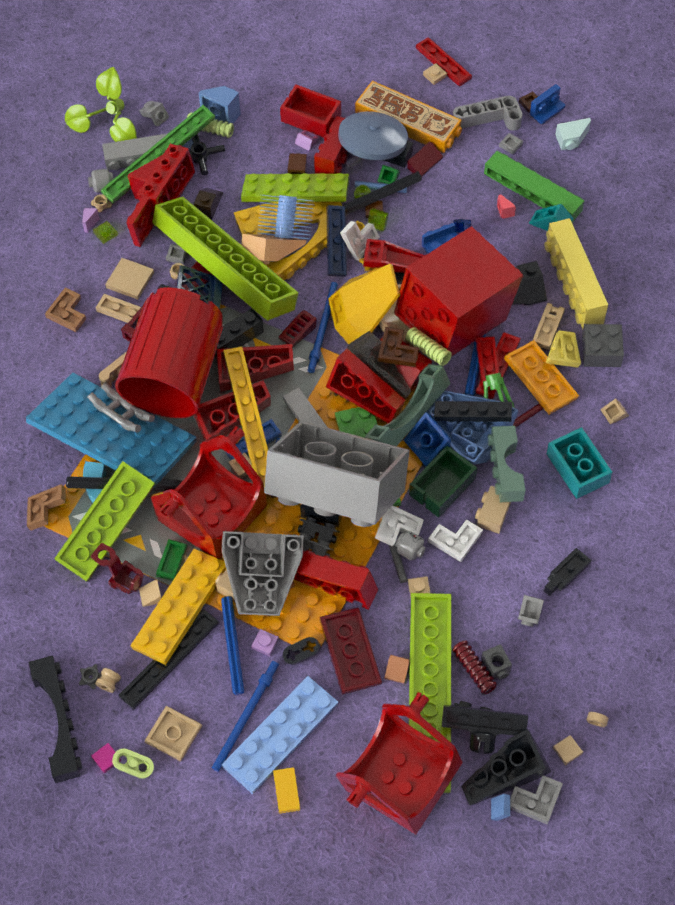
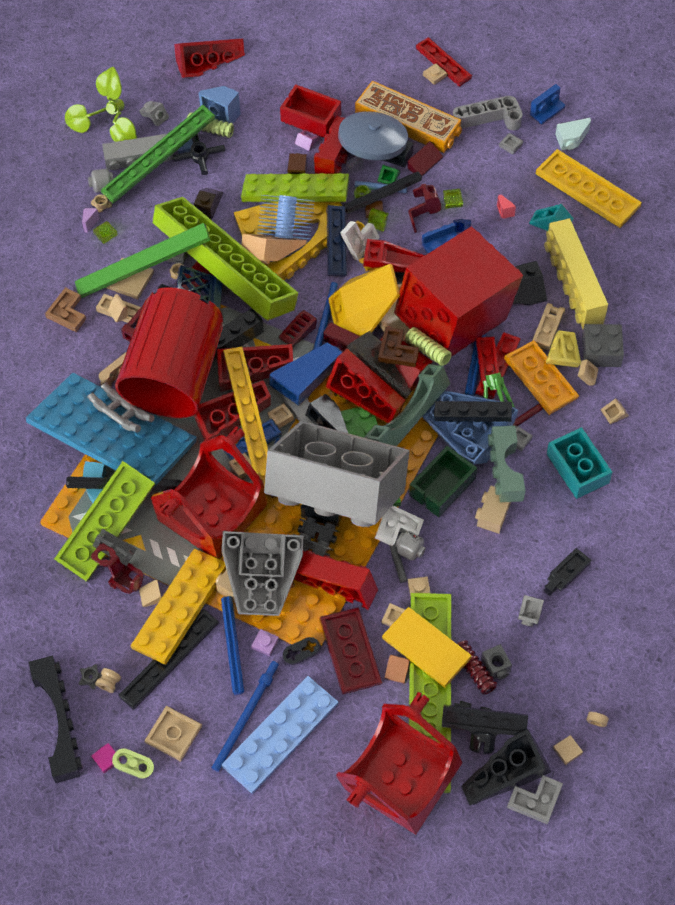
(40, 504): medium nougat plate -> none
(118, 309): none -> tan slope
(122, 549): none -> dark grey hinge
(142, 260): none -> bright green tile
(155, 184): red wedge -> none
(171, 560): green tile -> none
(199, 57): none -> red wedge
(281, 415): none -> tan plate
(286, 790): yellow tile -> none
(305, 374): none -> blue slope
(326, 413): none -> slope
(338, 336): none -> dark red slope
(392, 614): none -> tan plate
(426, 647): none -> yellow tile
(427, 439): blue slope -> none
(431, 205): none -> dark red piece
(452, 198): none -> clear neon green plate
(456, 544): white plate -> none
(500, 807): medium blue tile -> none
(523, 438): none -> light grey tile
(526, 100): reddish brown tile -> none
(530, 184): bright green brick -> none
(588, 188): none -> yellow plate
(588, 372): none -> tan plate

